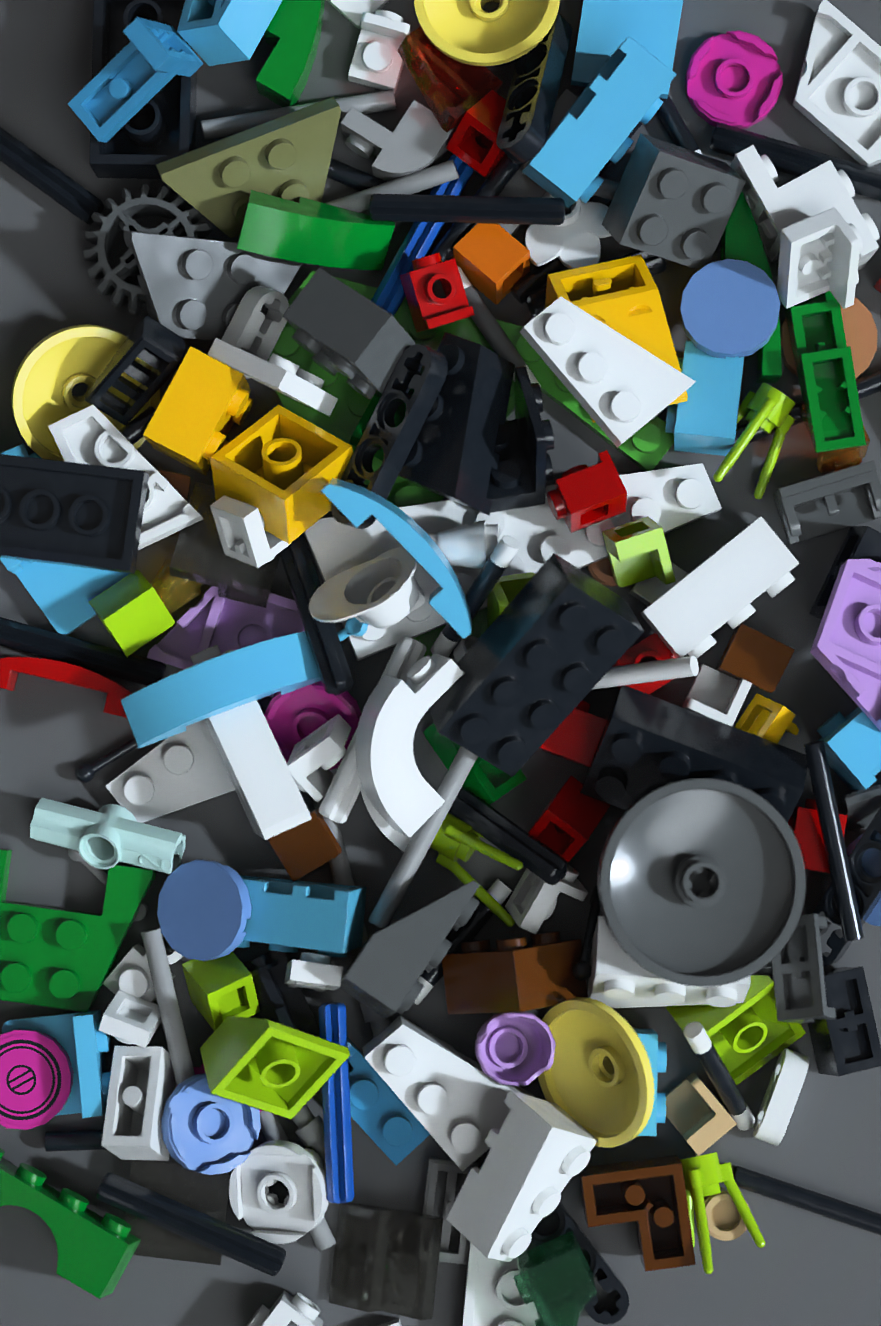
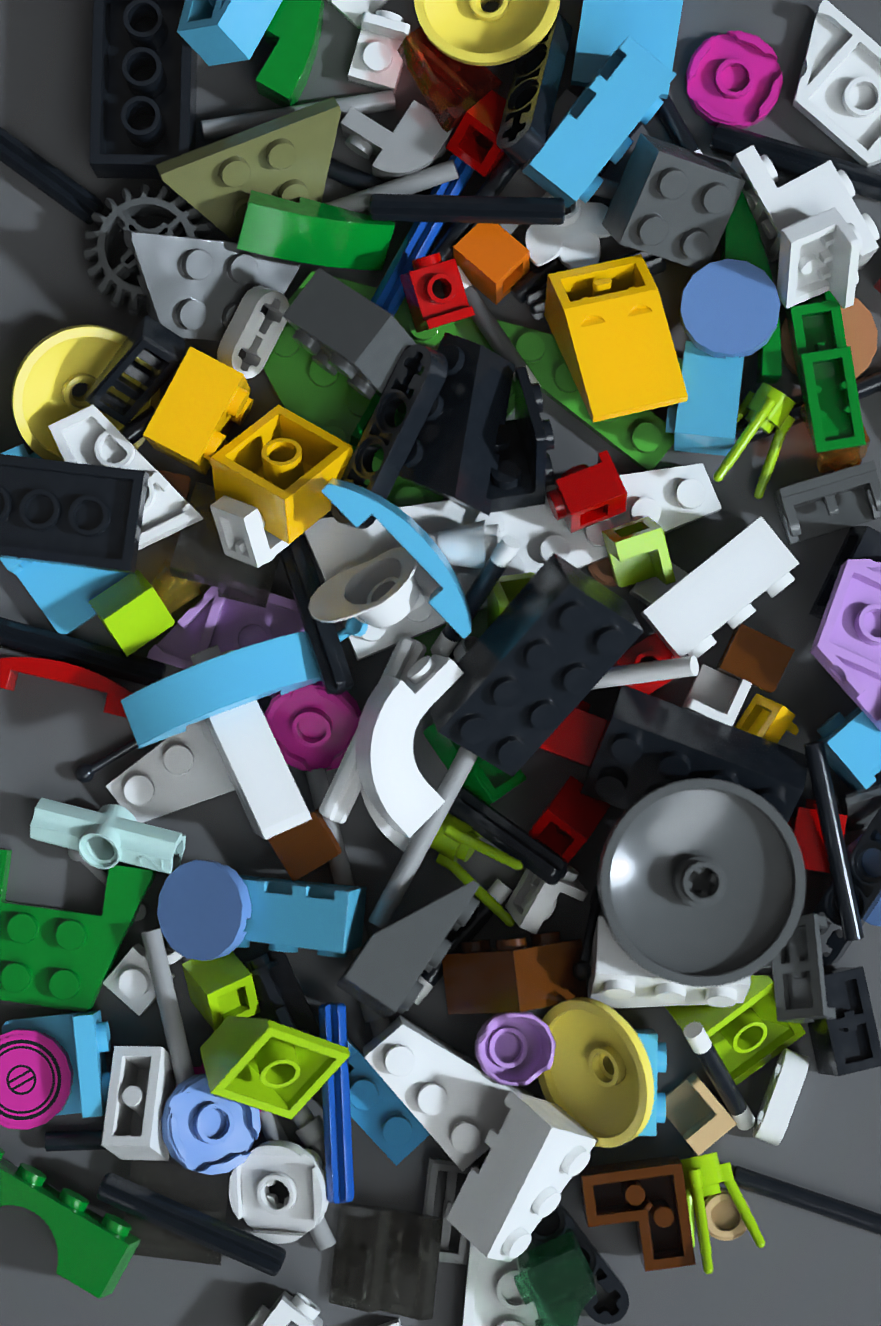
(131, 1019): white plate -> none
(133, 77): dark azure bracket -> none
(277, 374): white wing -> none
(313, 972): white plate -> none
(316, 755): white bracket -> none
(603, 369): white wing -> none

